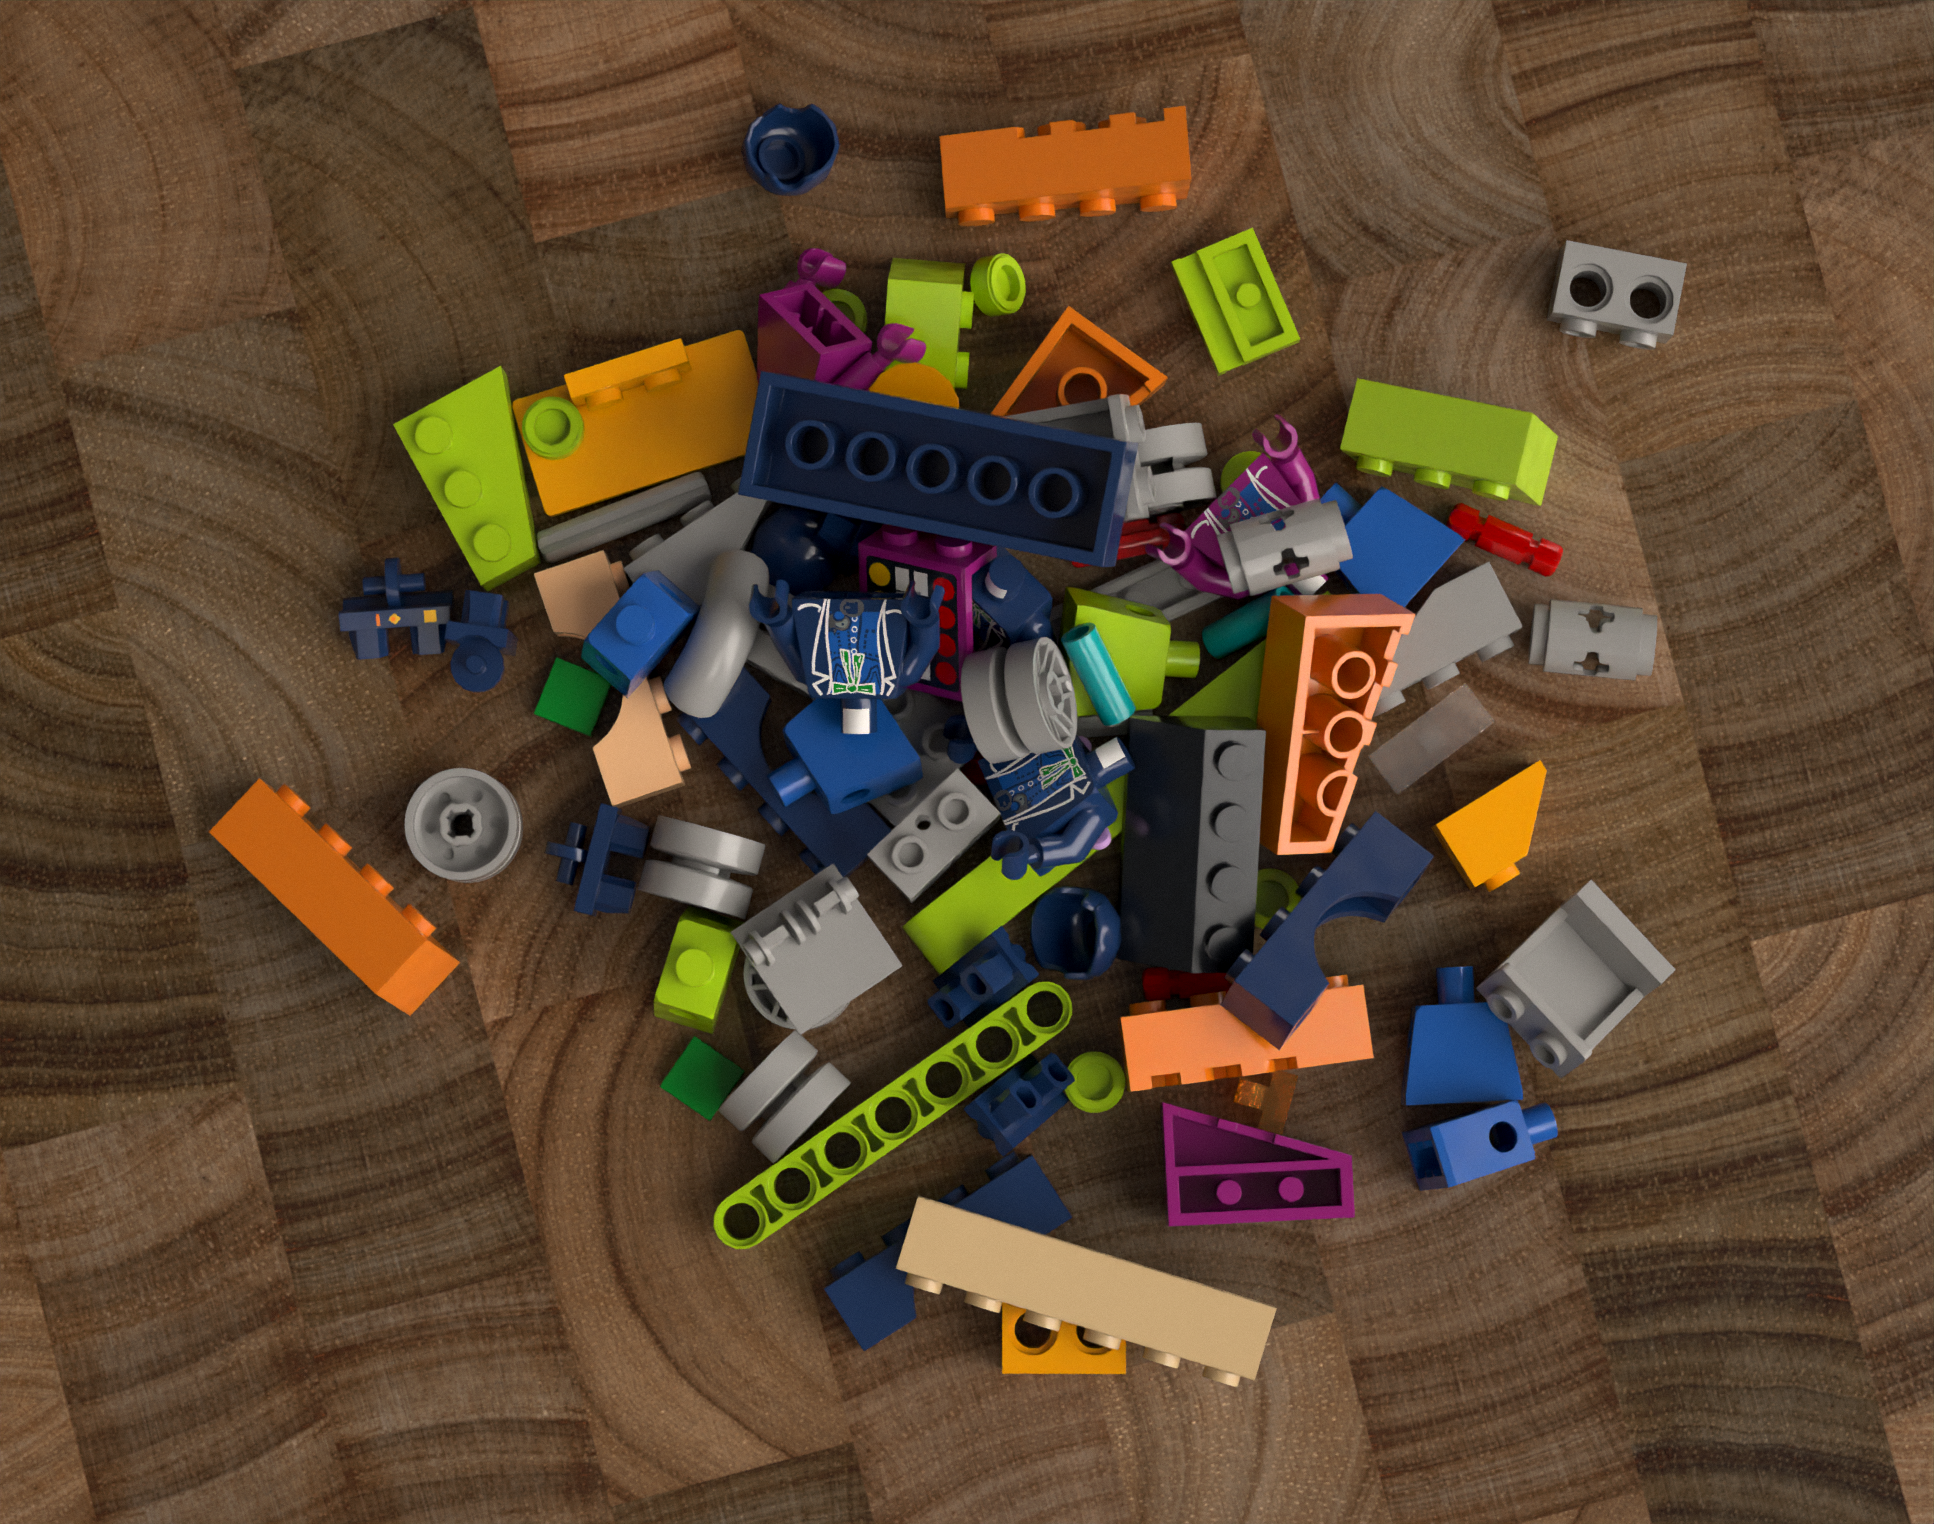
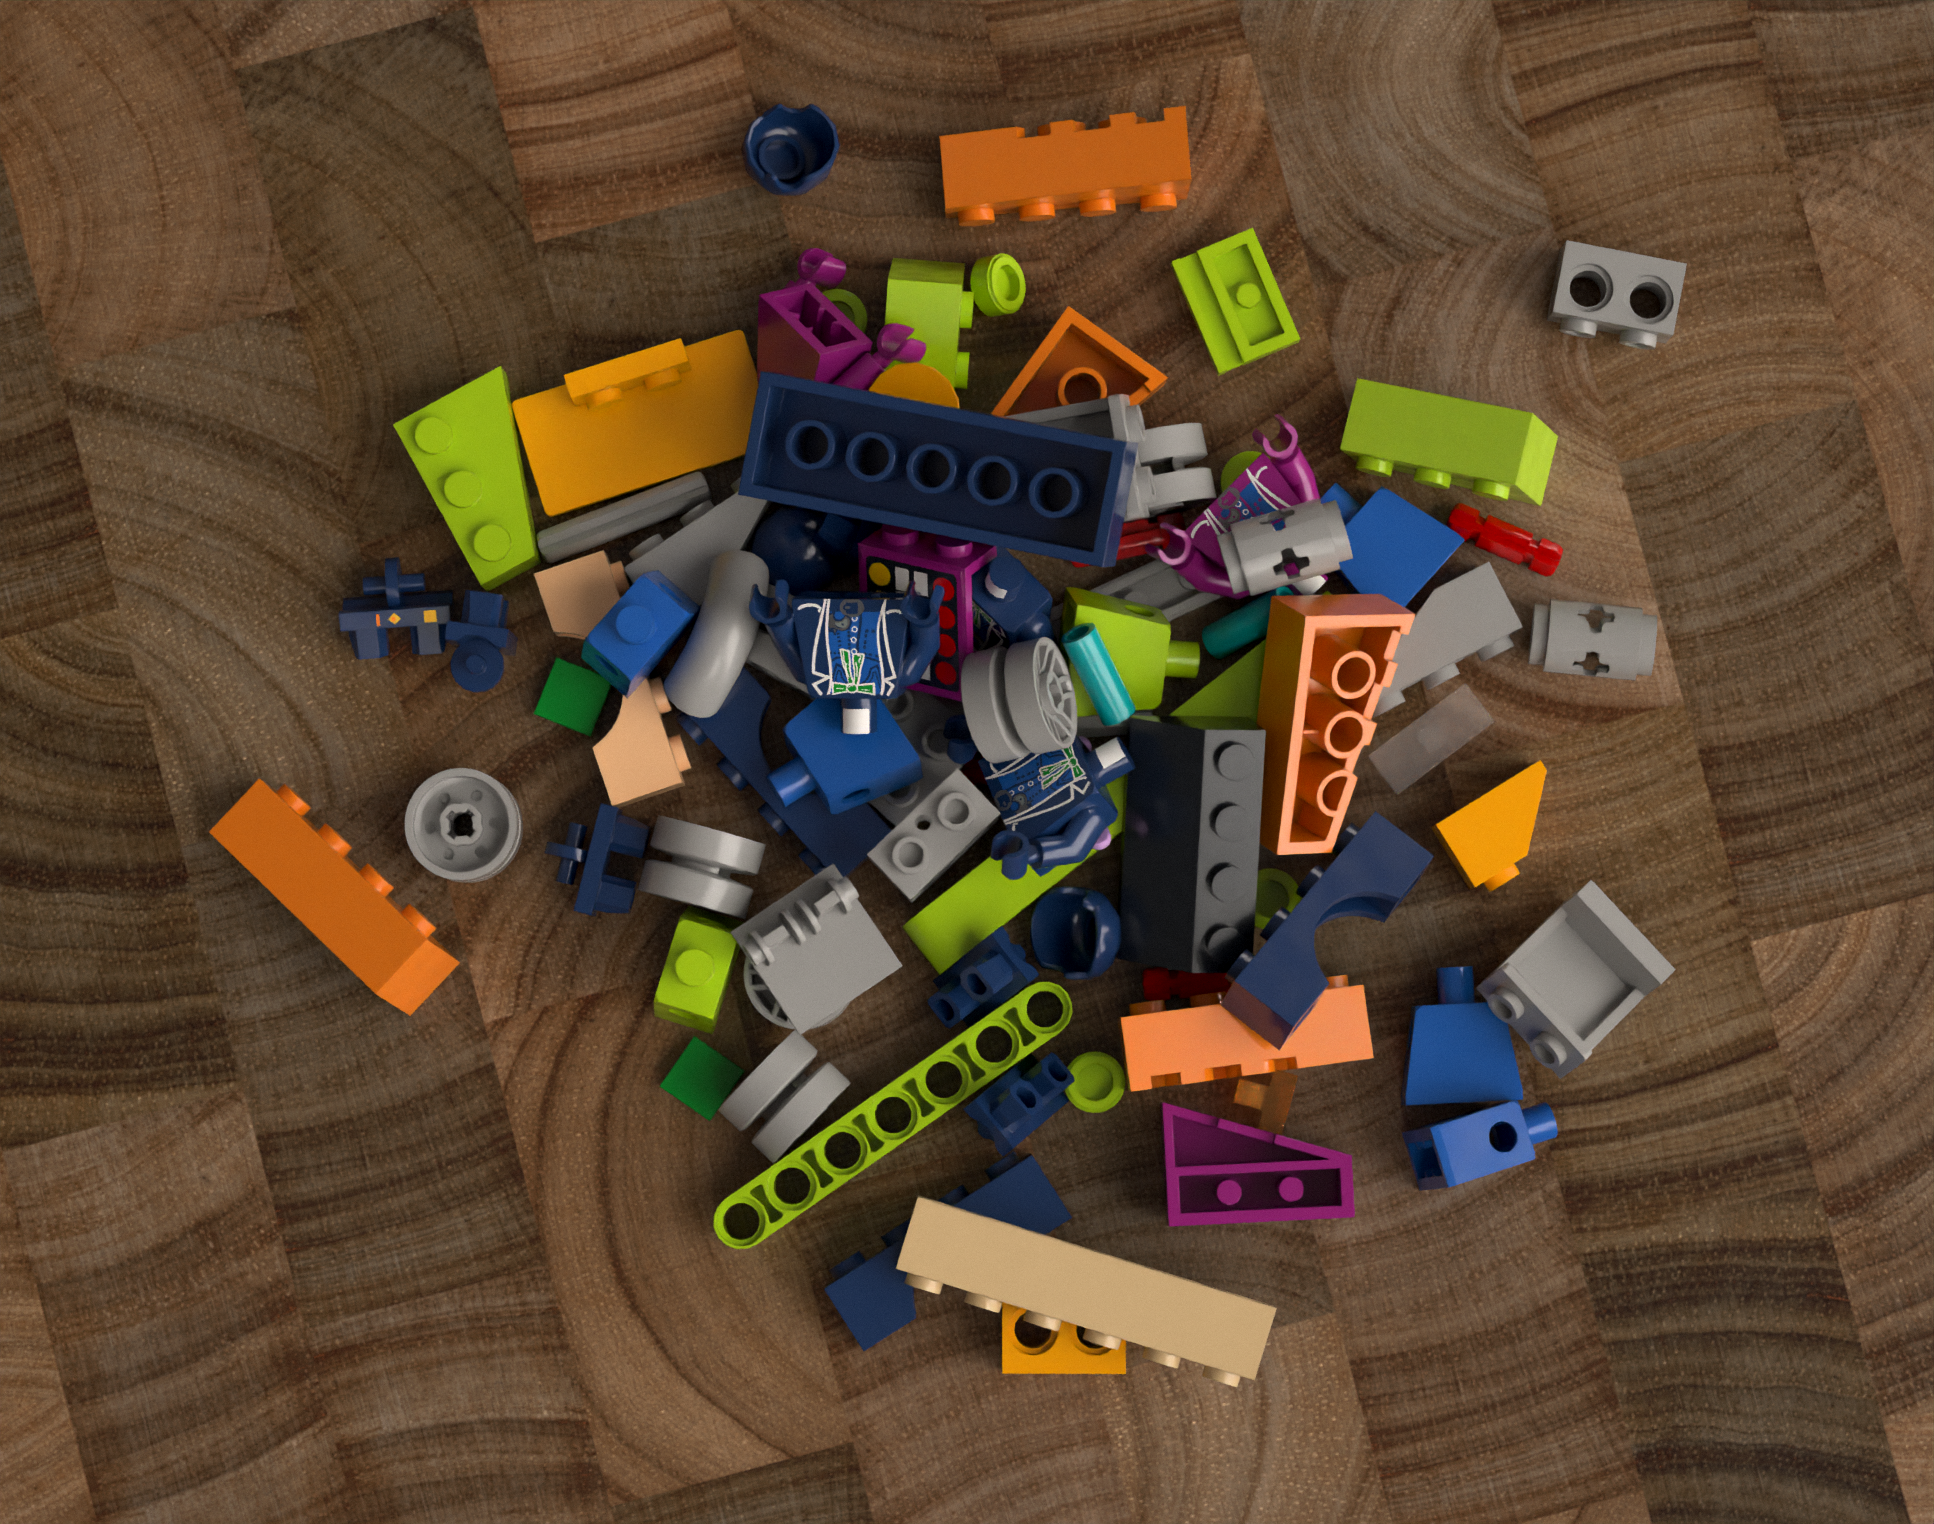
(553, 428): lime tile -> none

